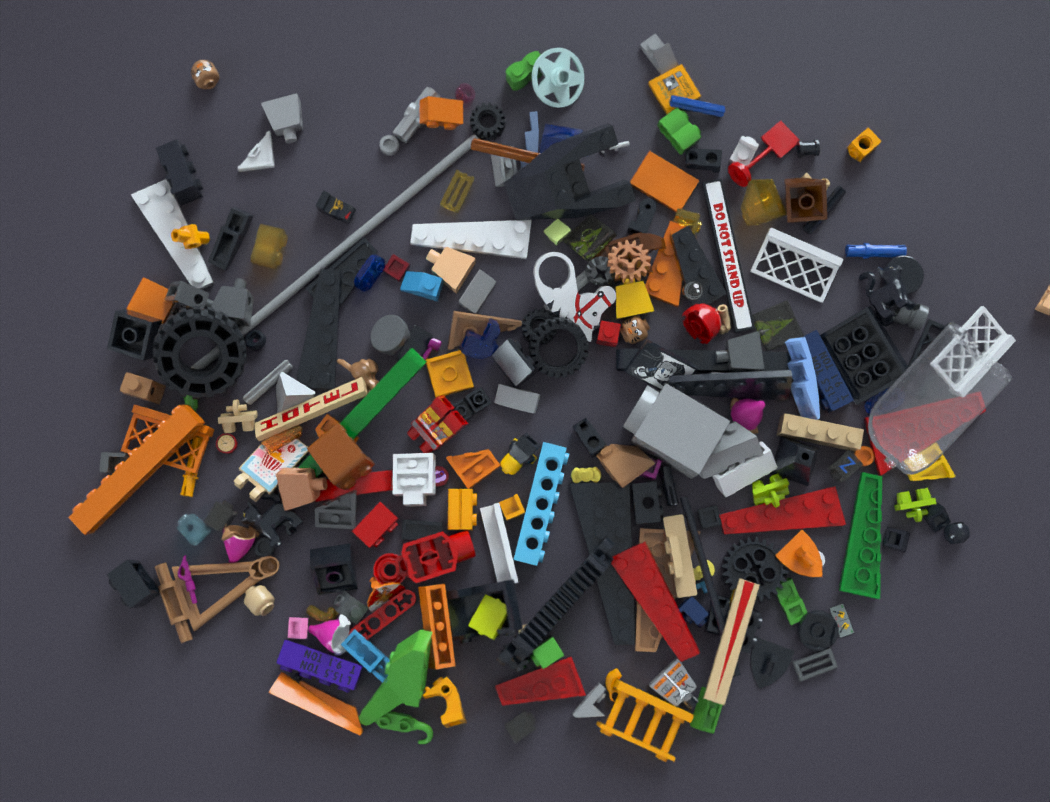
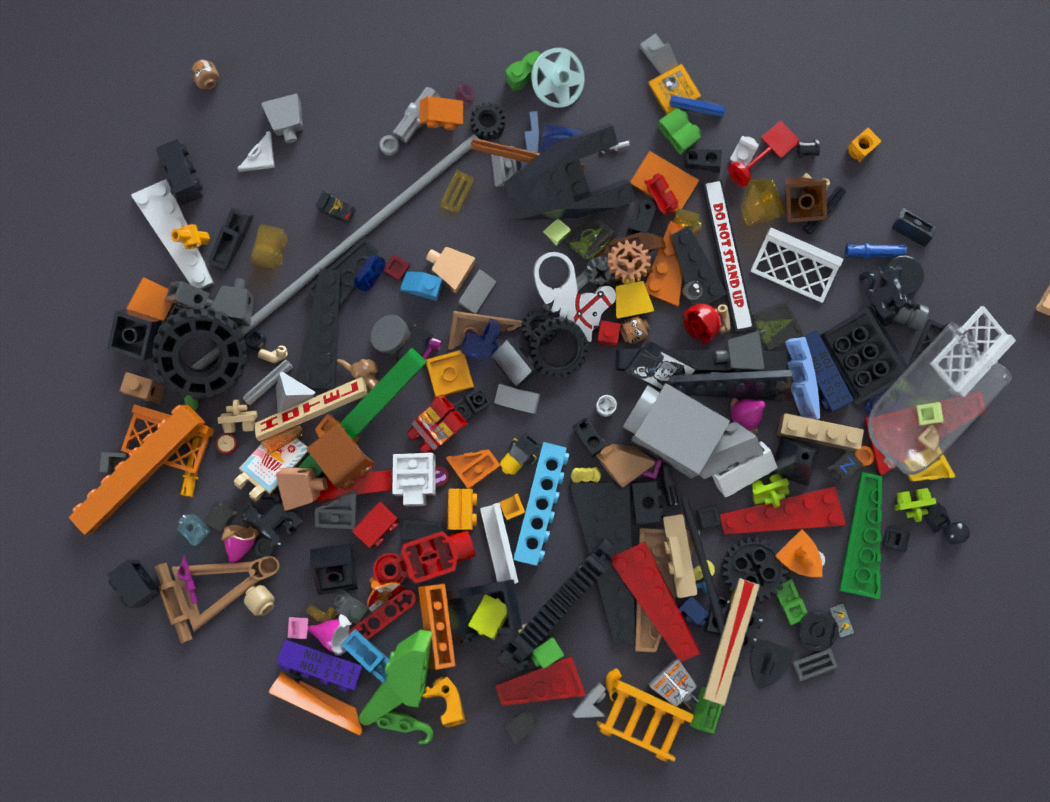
(274, 356): none -> tan arm
(486, 237): white wing -> none
(608, 403): none -> white wheel
(665, 201): none -> red hinge
(914, 227): none -> black slope
(929, 413): none -> yellowish green slope
(930, 438): none -> tan tile

